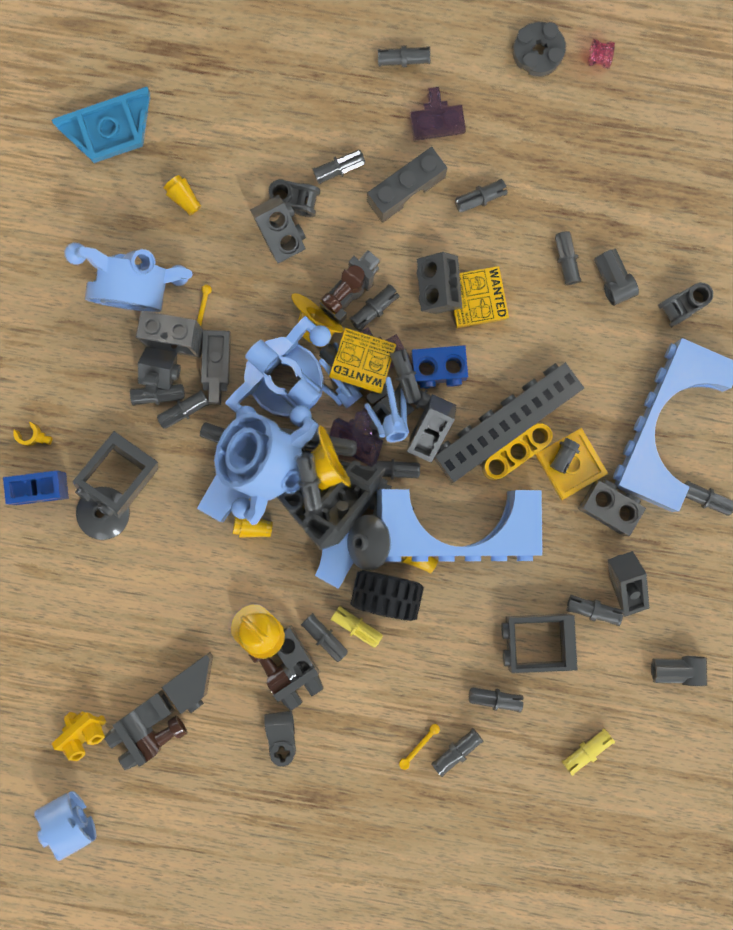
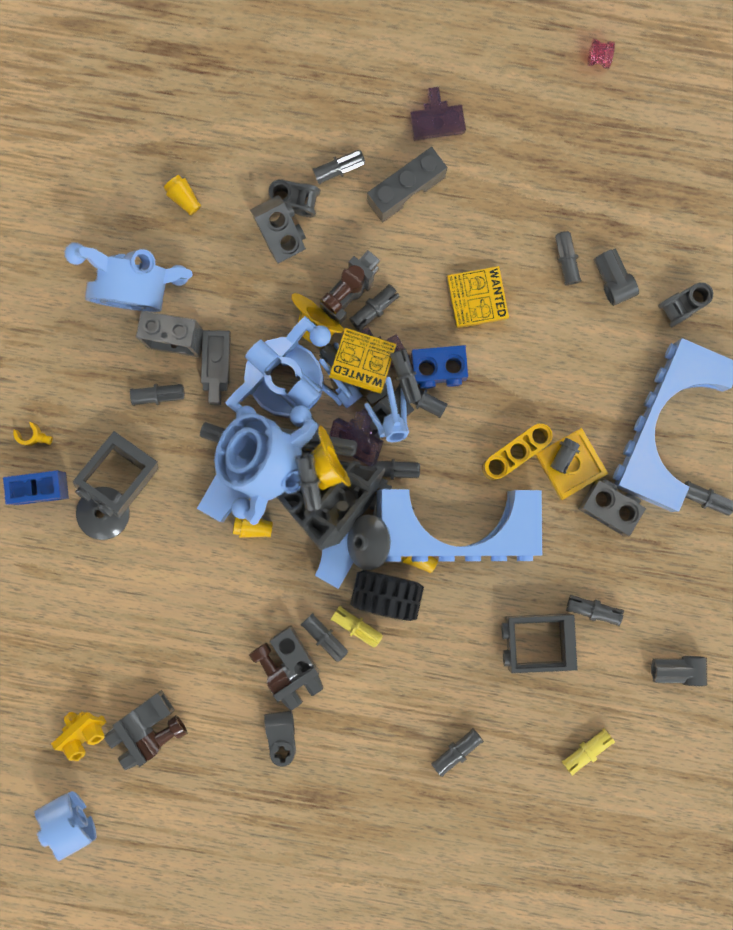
(108, 126): dark azure wing -> none
(157, 370): dark grey brick -> none
(182, 410): dark grey axle -> none
(190, 685): dark grey slope -> none
(206, 290): yellow hinge -> none
(257, 631): yellow piece -> none
(404, 56): dark grey pin -> none
(404, 763): yellow hinge -> none
(431, 428): dark grey brick -> none
(441, 283): dark grey brick -> none
(481, 196): dark grey axle -> none
(496, 699): dark grey axle -> none
(509, 422): dark grey brick -> none
(548, 36): dark grey plate -> none
(629, 583): dark grey slope -> none

